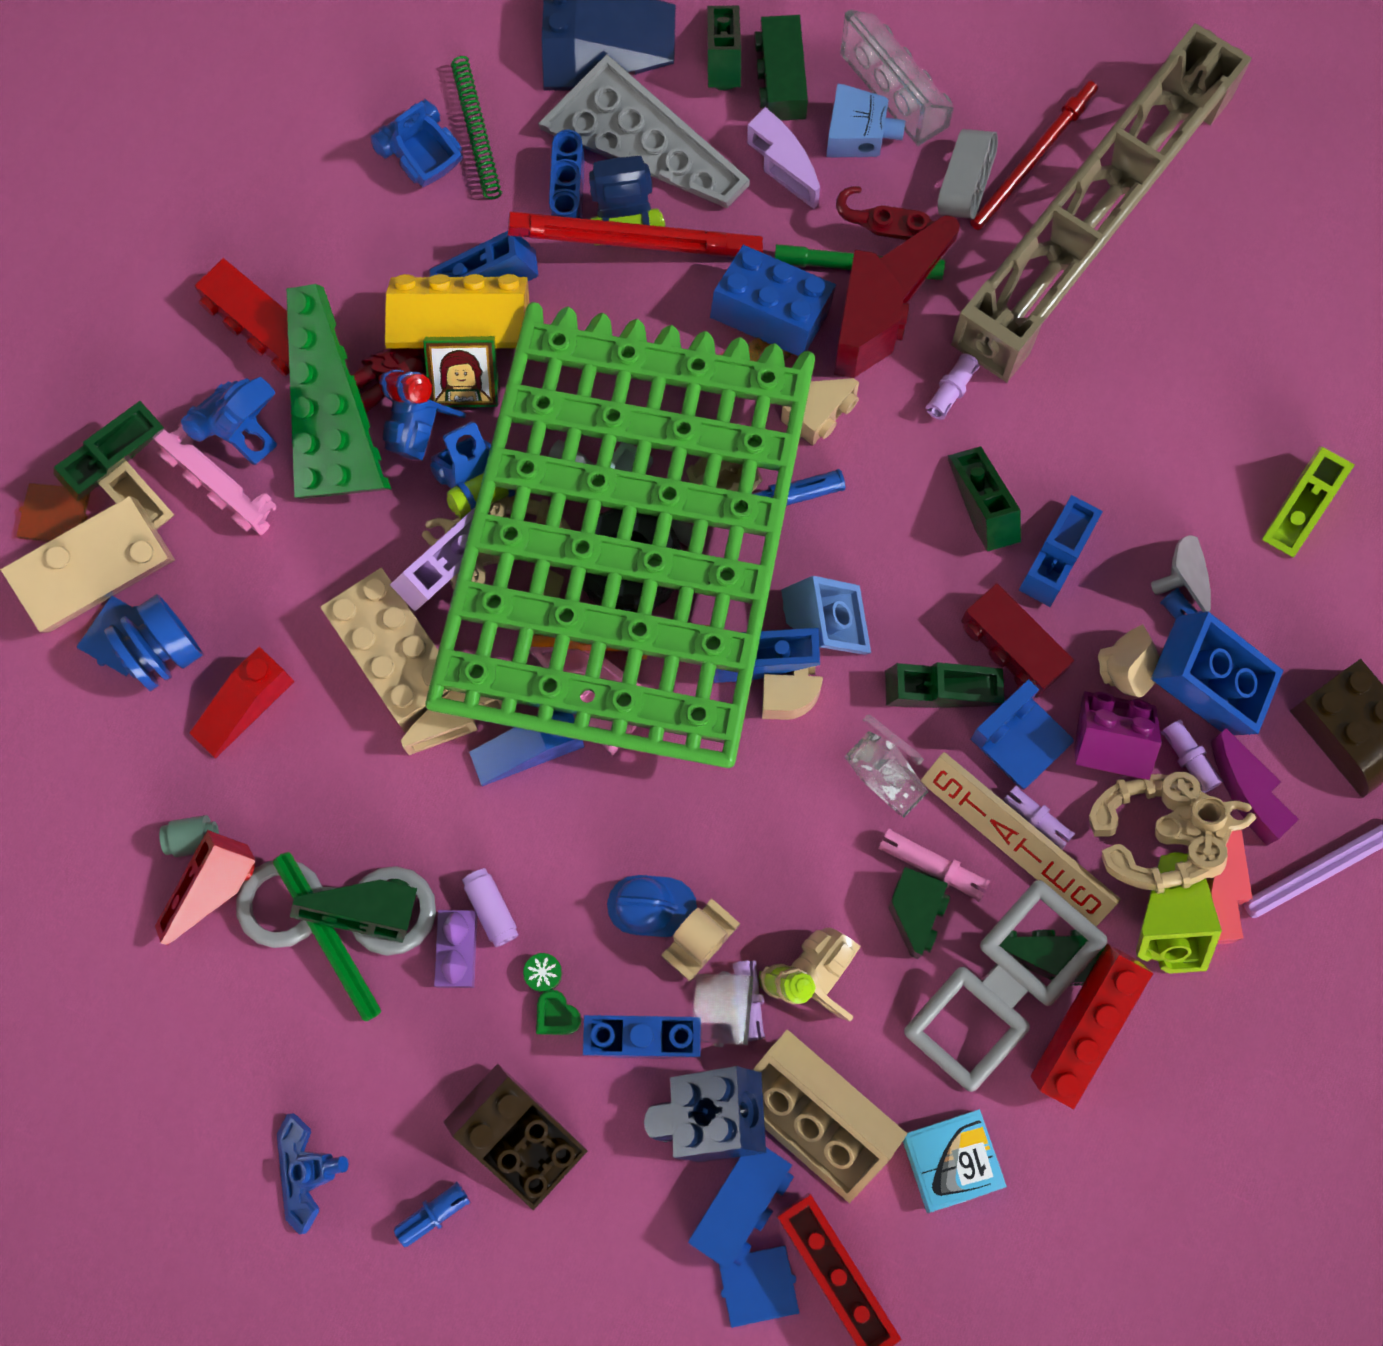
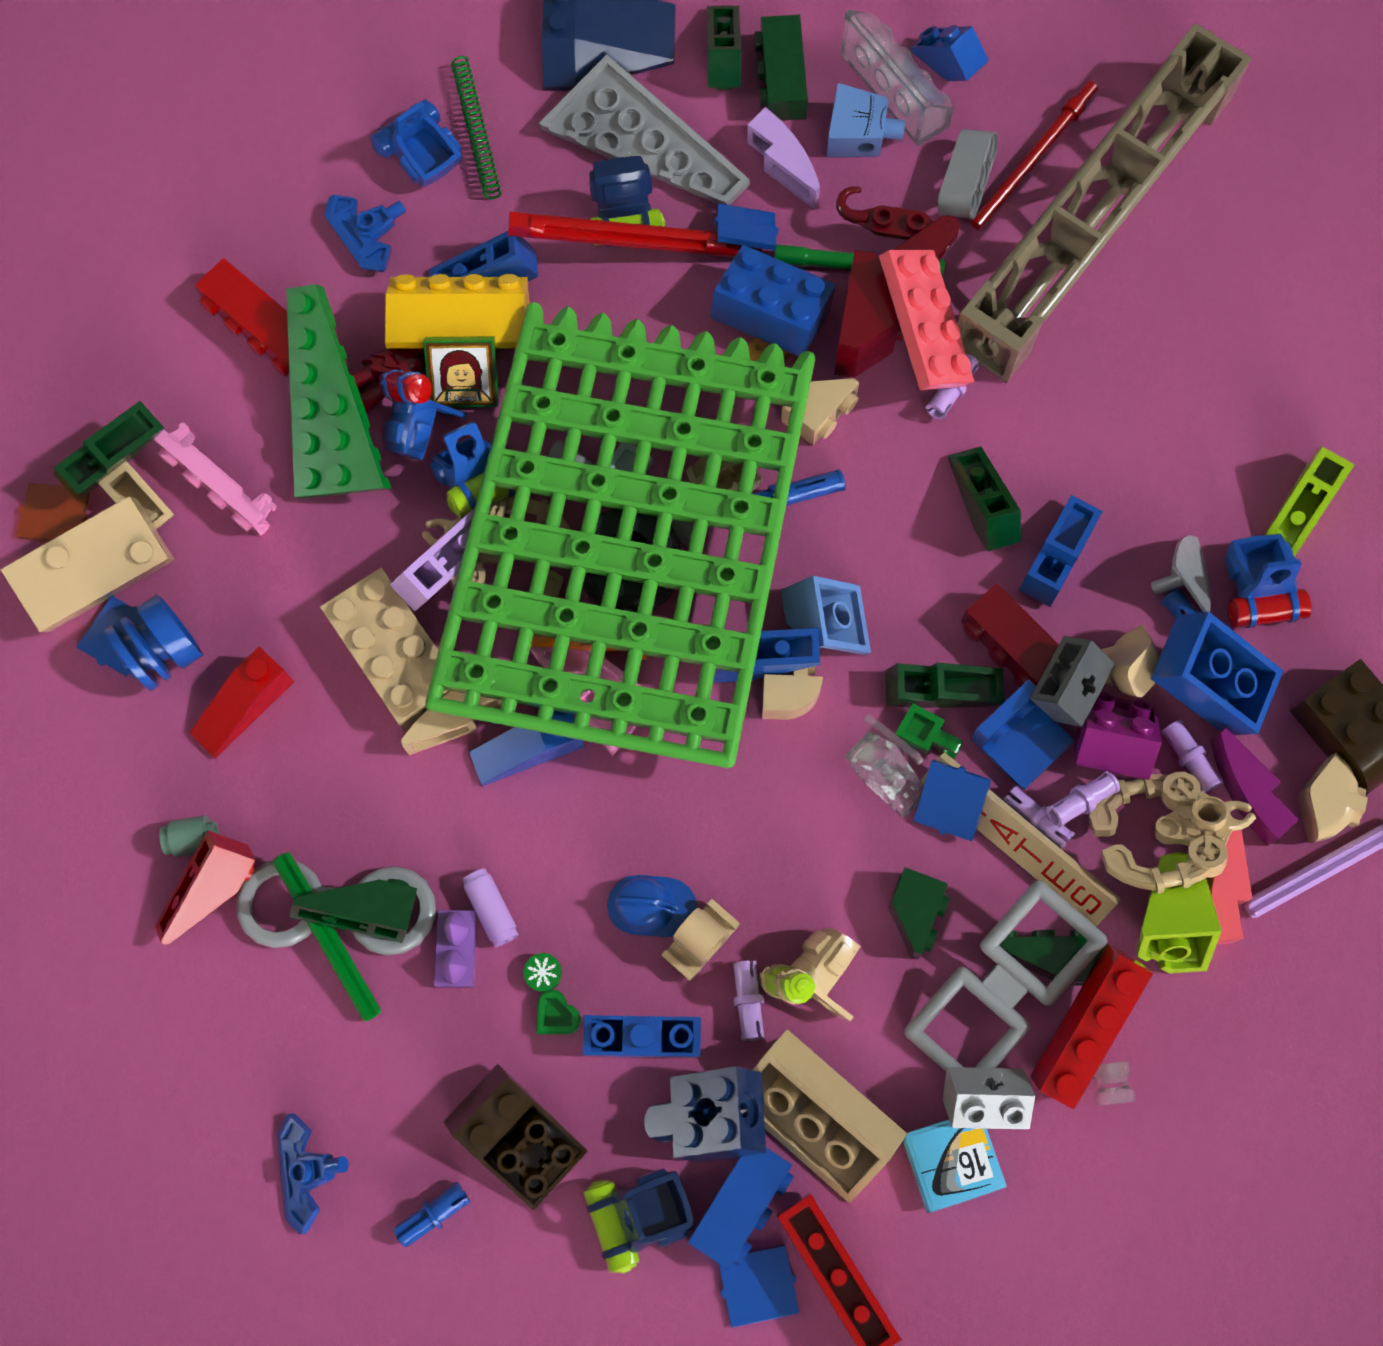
(229, 413): blue piece -> none
(363, 230): none -> blue piece
(567, 167): blue beam -> none
(638, 1216): none -> dark blue piece
(724, 1007): clear piece -> none
(746, 227): none -> blue piece
(923, 729): none -> green plate
(926, 319): none -> coral plate
(934, 865): bright pink pin -> none
(951, 51): none -> blue slope
(952, 800): none -> blue piece
(988, 1098): none -> light grey brick
(1072, 681): none -> dark grey brick
(1082, 799): none -> lavender pin
(1111, 1074): none -> clear wheel
(1265, 582): none -> blue piece
(1331, 800): none -> tan piece

